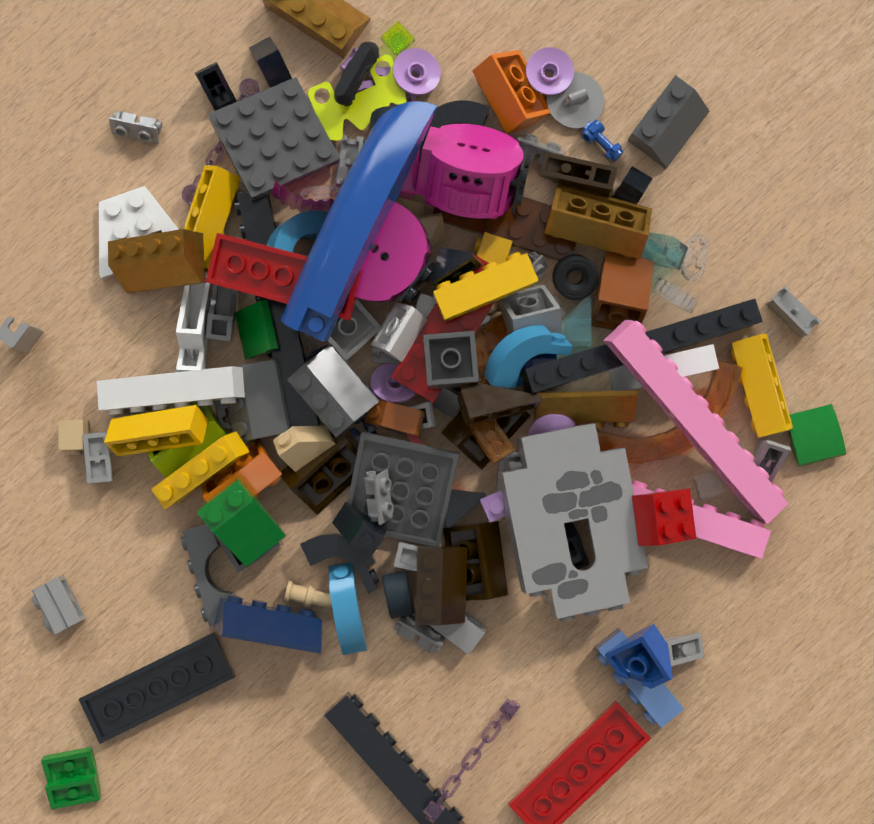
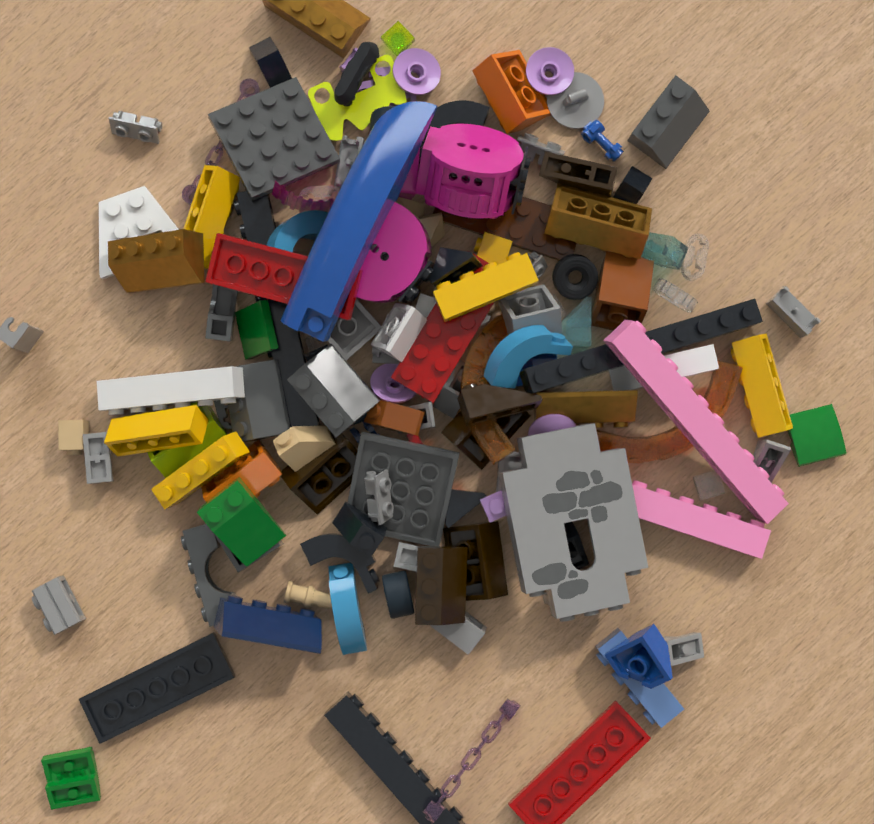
(192, 326): white slope -> none
(215, 86): black slope -> none
(429, 638): light grey hinge -> none
(450, 360): dark grey brick -> none
(664, 517): red brick -> none

